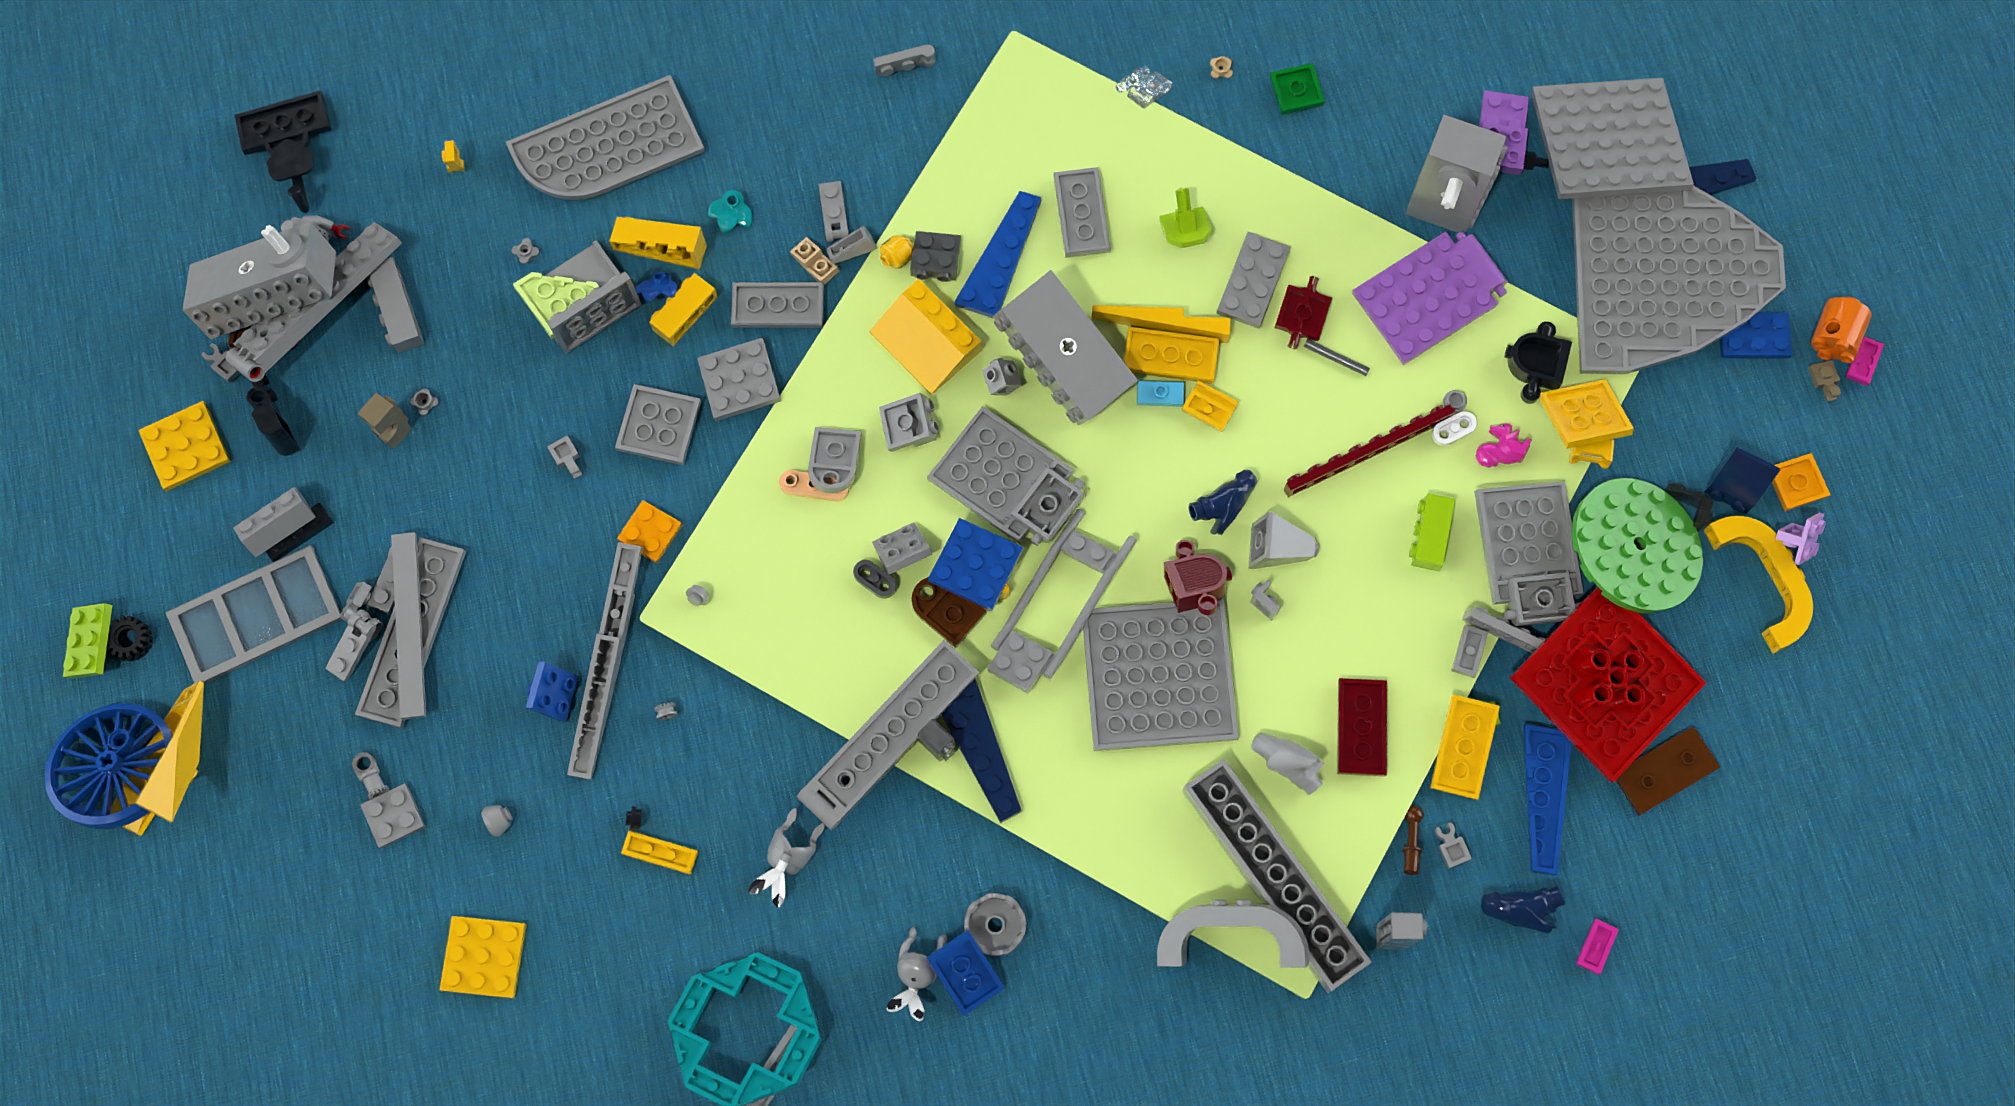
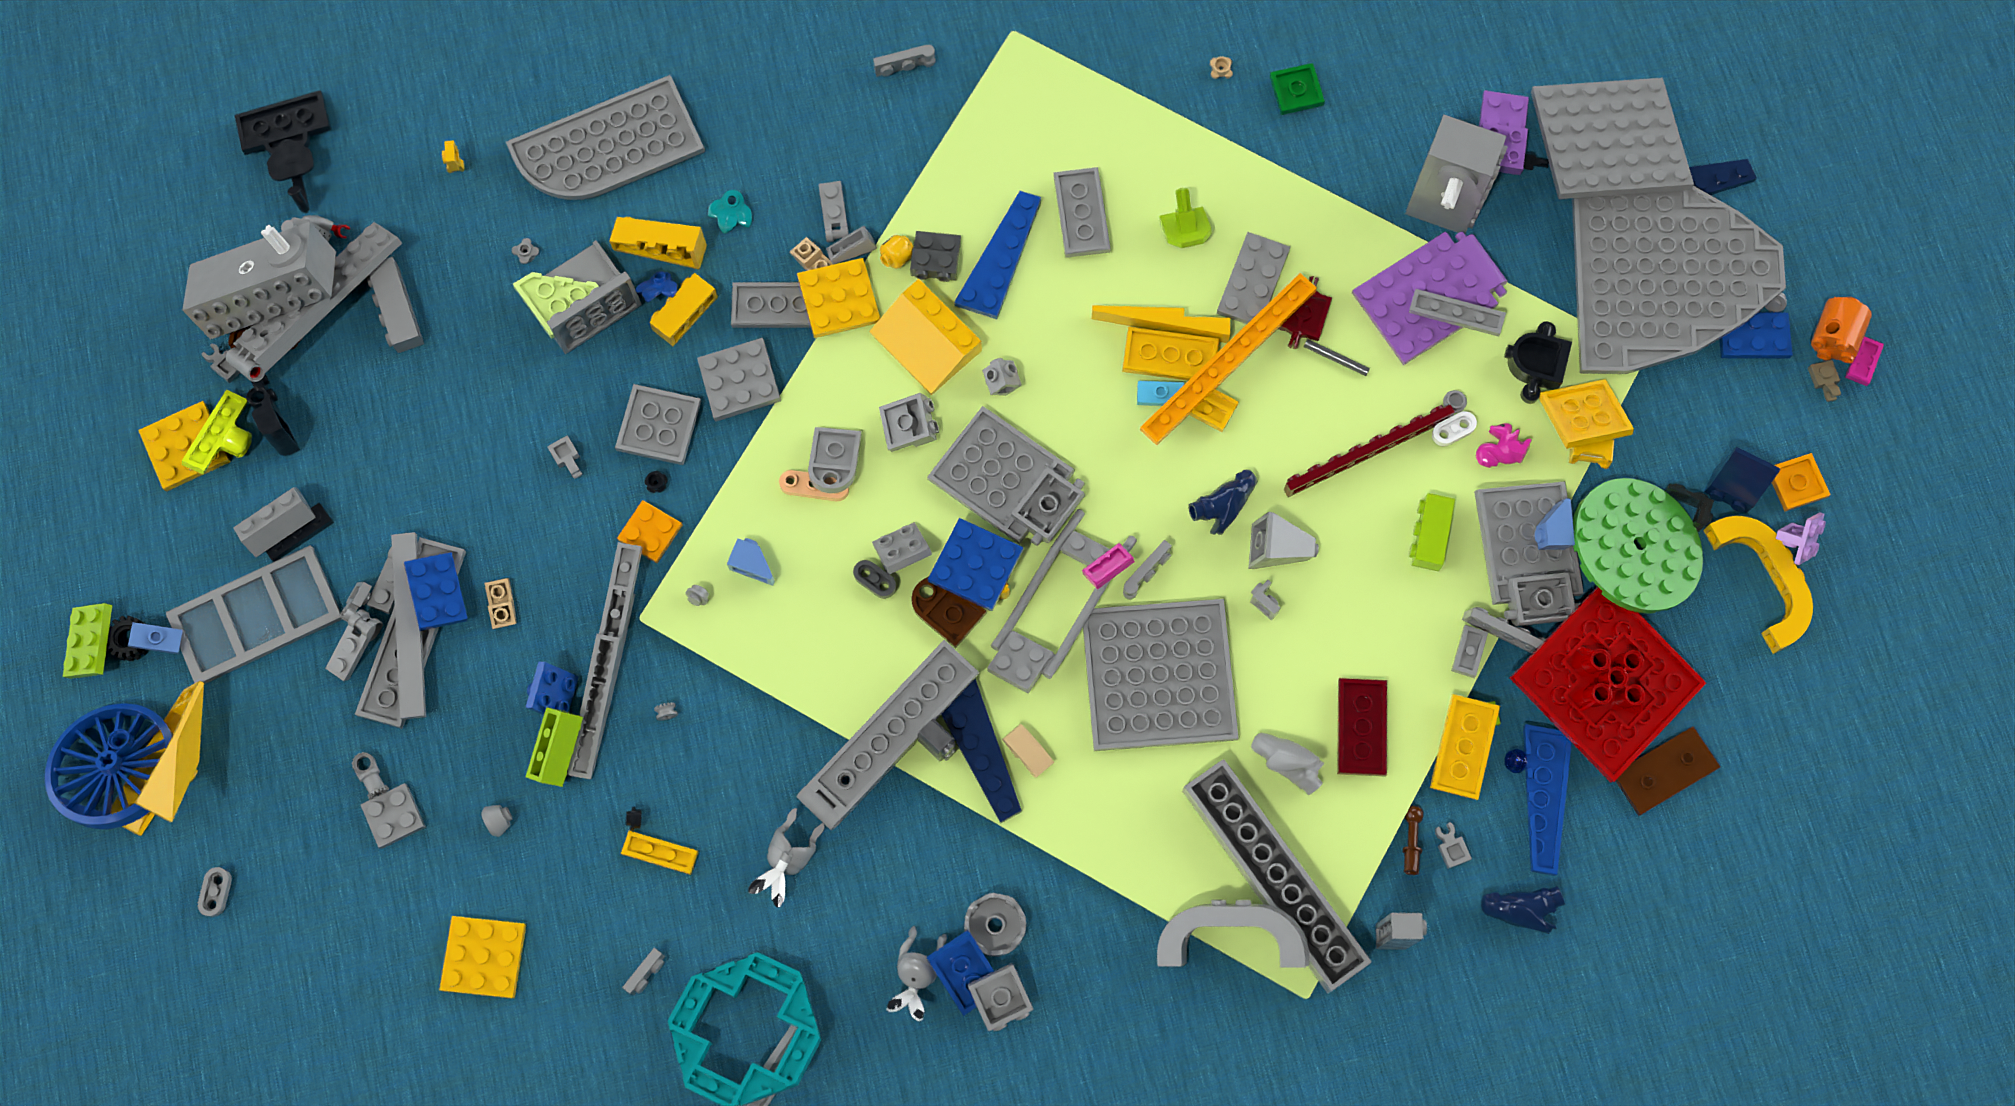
(155, 638): none -> medium blue plate
(212, 892): none -> light grey plate
(219, 434): none -> neon yellow plate
(385, 419): dark tan arch -> none
(419, 397): light grey plate -> none
(435, 591): none -> blue plate
(501, 603): none -> tan slope
(554, 747): none -> lime brick
(638, 980): none -> light grey plate
(656, 476): none -> black plate
(749, 561): none -> medium blue slope
(838, 297): none -> yellow plate
(1000, 998): none -> light grey plate
(1028, 750): none -> tan slope
(1087, 371): light grey piece -> none
(1108, 566): none -> dark pink plate
(1146, 570): none -> light grey plate
(1148, 90): clear plate -> none
(1196, 579): dark red piece -> none
(1228, 359): none -> light orange plate
(1457, 312): none -> light grey plate
(1515, 761): none -> clear blue plate
(1556, 528): none -> medium blue slope
(1597, 946): dark pink plate -> none
(1777, 304): none -> light grey plate

